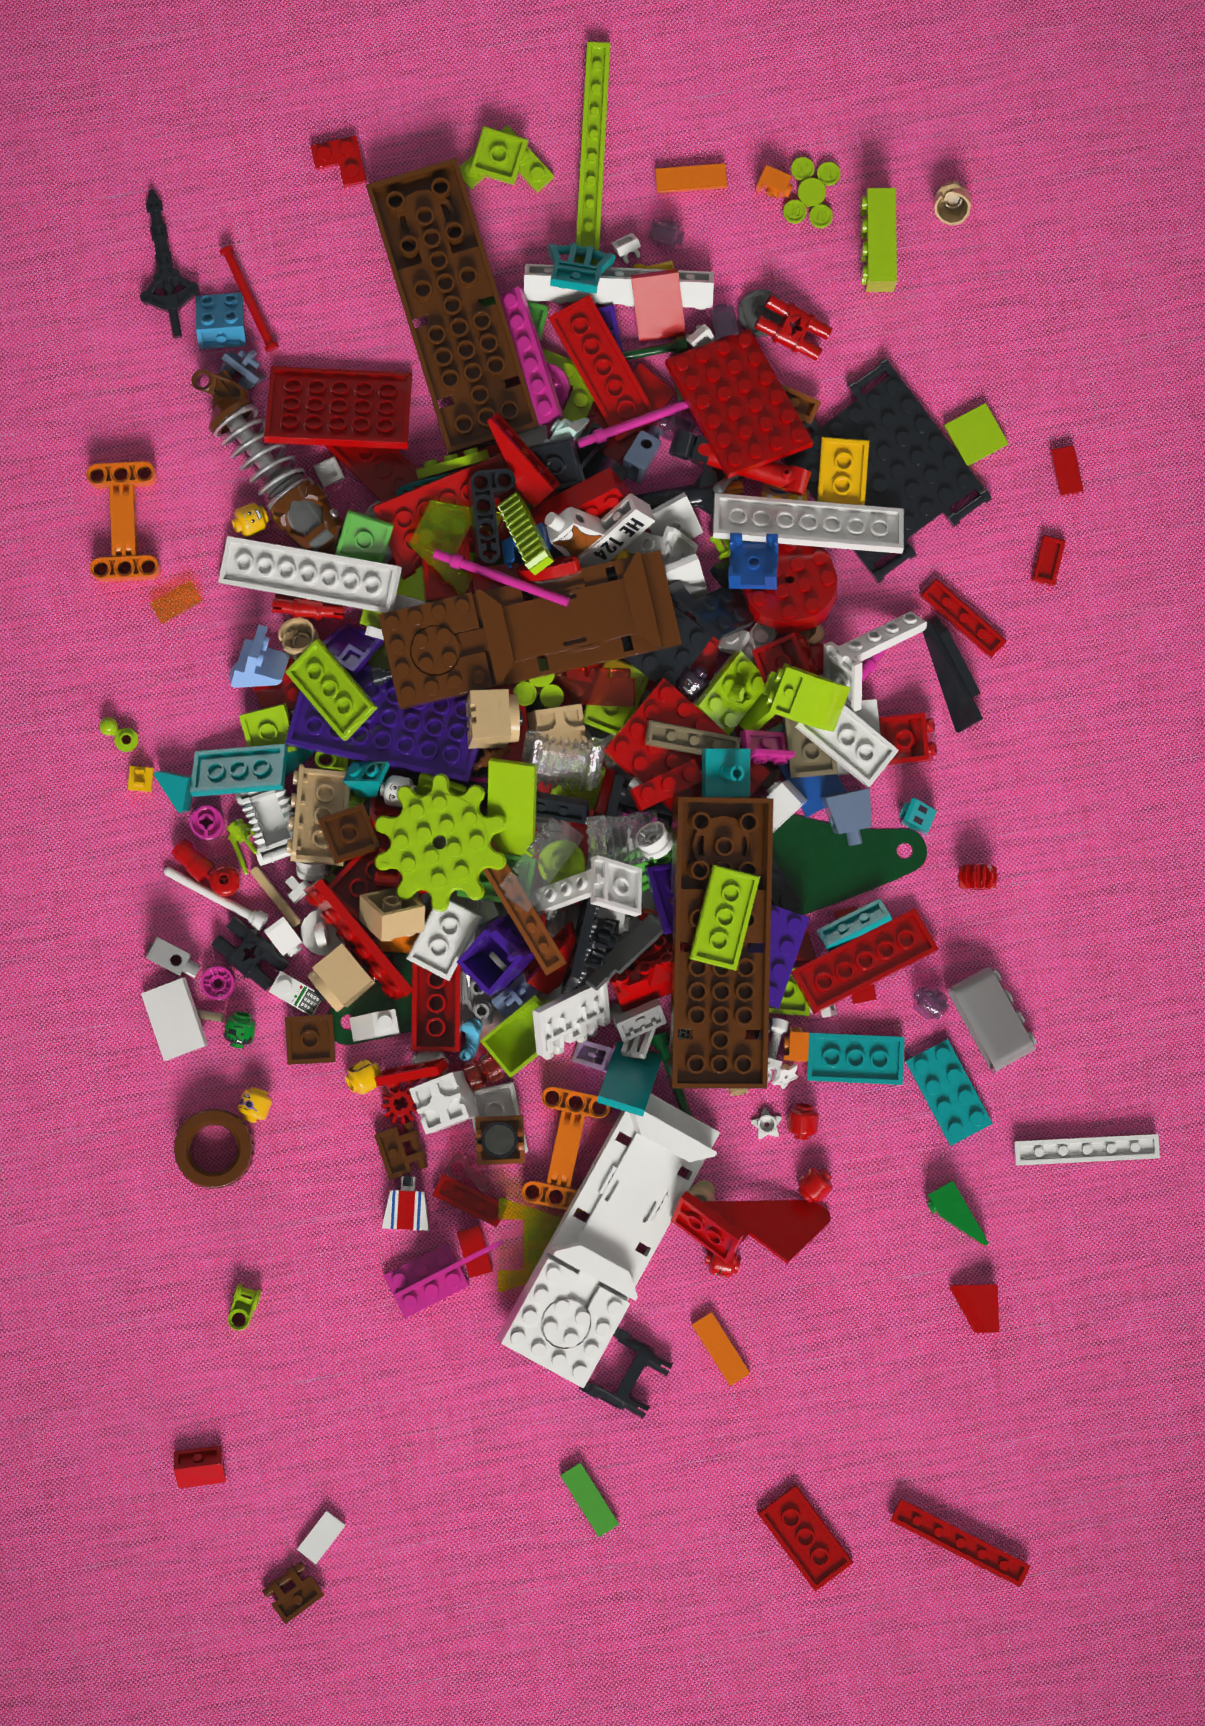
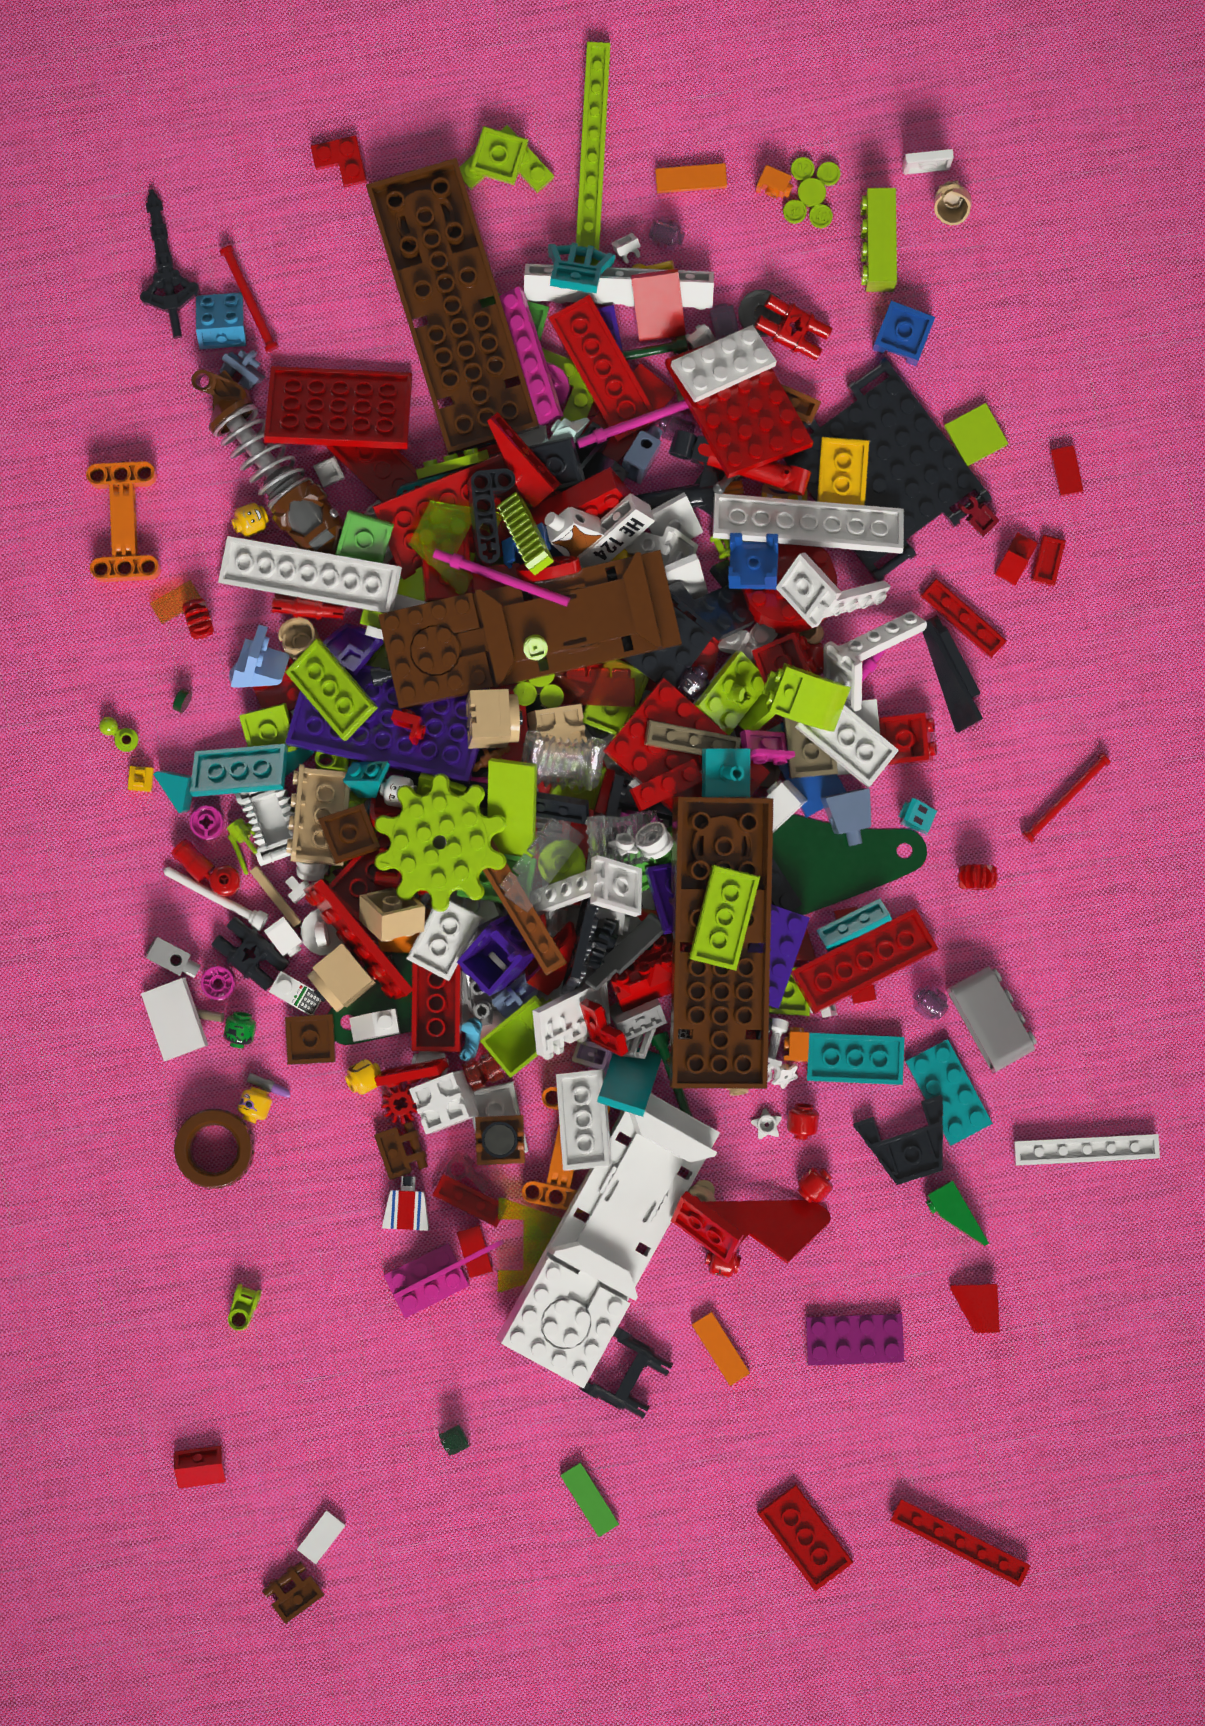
(182, 700): none -> dark green tile
(198, 618): none -> red gear
(268, 1085): none -> light grey piece
(408, 719): none -> red bracket
(454, 1440): none -> clear green brick
(535, 647): none -> tile
(583, 1121): none -> white plate
(599, 1031): none -> red plate
(624, 844): none -> white plate
(723, 363): none -> white plate
(818, 597): none -> white bracket
(854, 1339): none -> magenta plate
(904, 332): none -> blue panel
(911, 1153): none -> black wing
(927, 161): none -> white tile
(980, 516): none -> dark red plate
(1016, 559): none -> red slope
(1065, 798): none -> red bar

